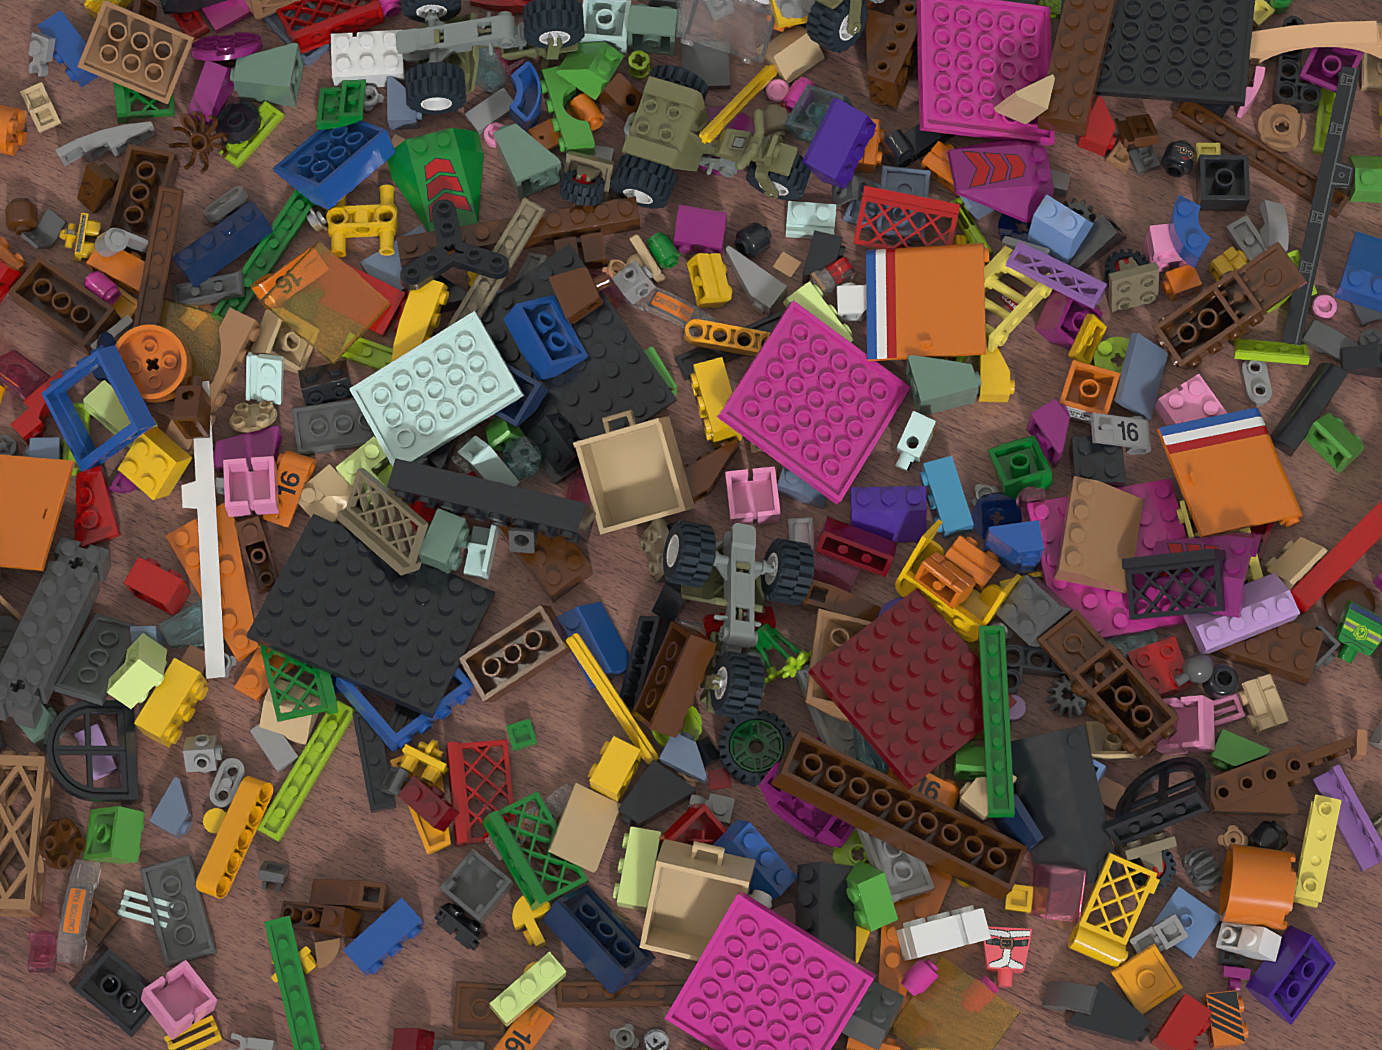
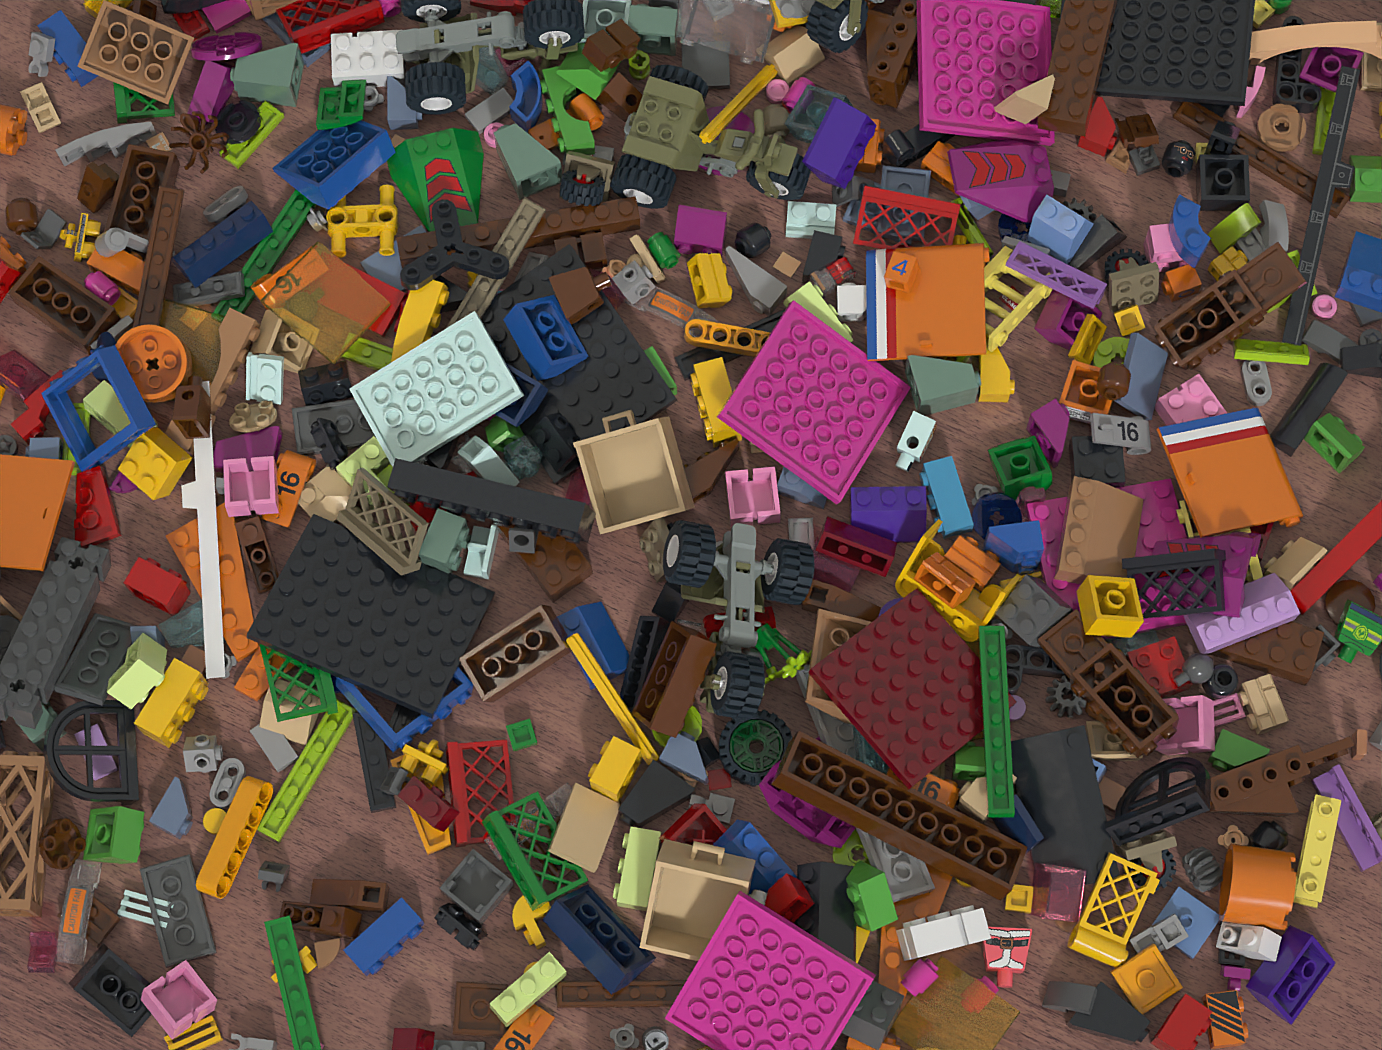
(159, 142): none -> light nougat sticker
(326, 433): none -> black hinge
(611, 47): none -> reddish brown piece
(788, 898): none -> red slope
(901, 271): none -> orange brick
(1109, 606): none -> yellow brick
(1113, 381): none -> reddish brown head
(1129, 320): none -> yellow plate
(1222, 138): none -> black slope
(1234, 227): none -> lime slope

